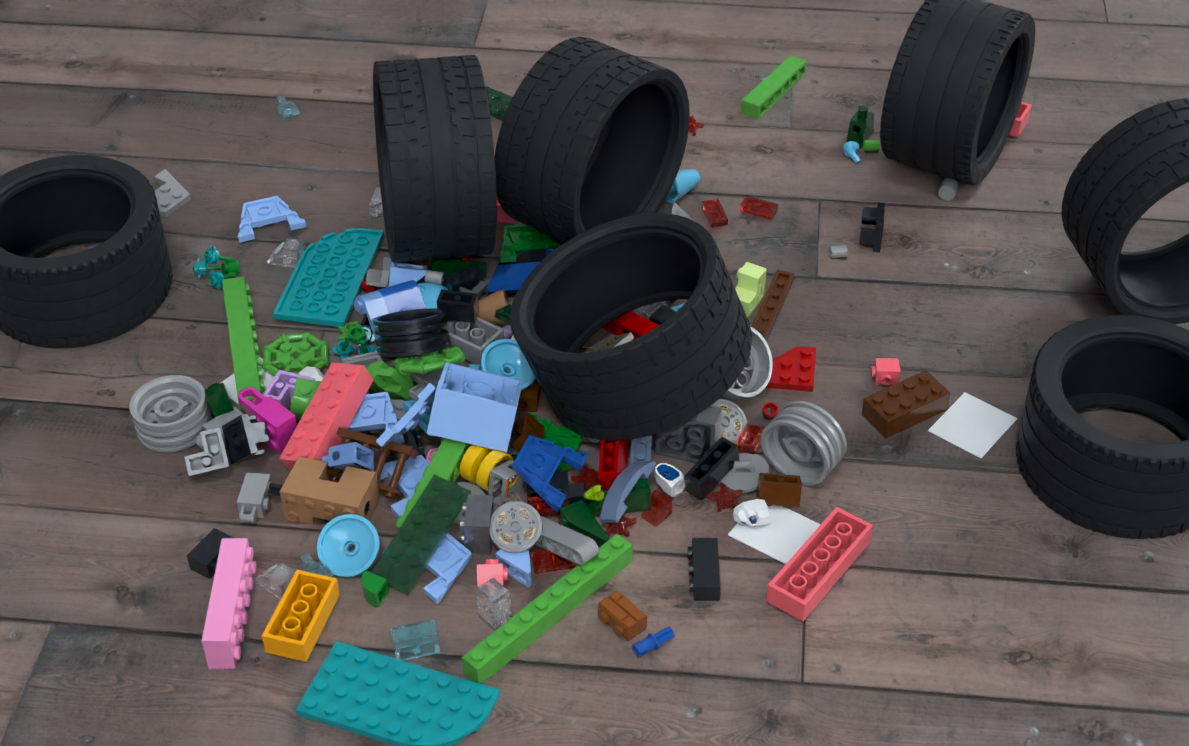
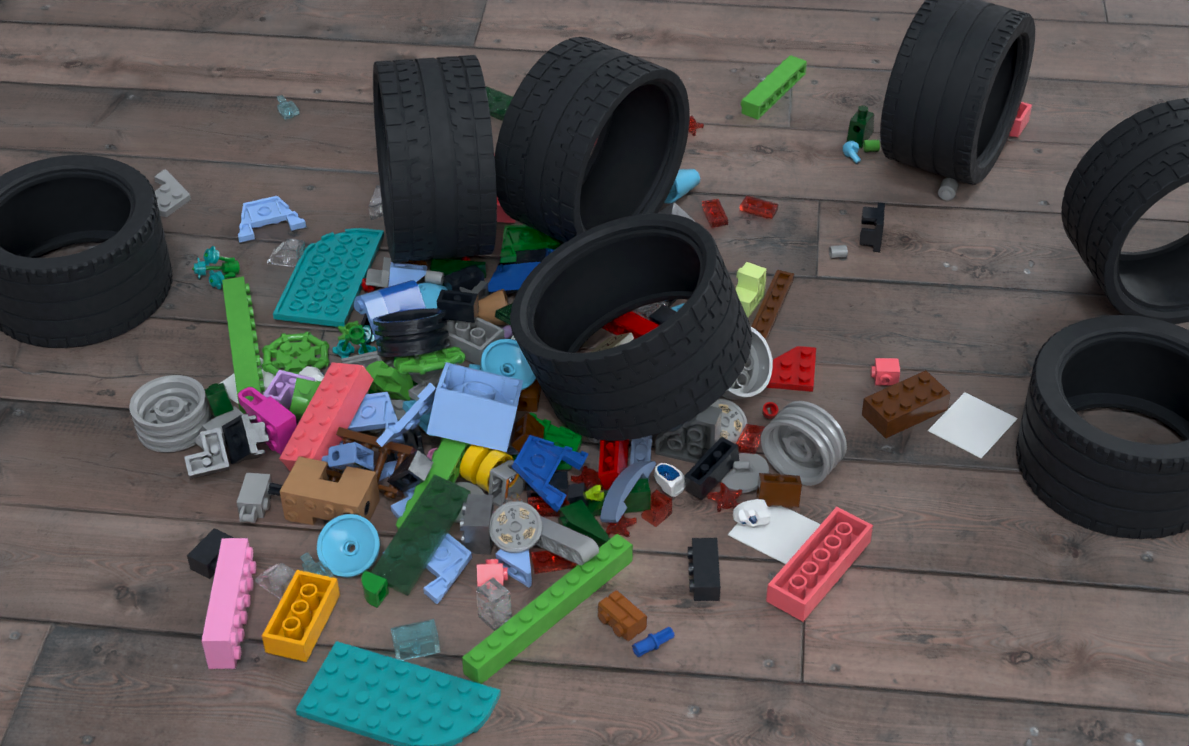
(411, 471): none -> black slope

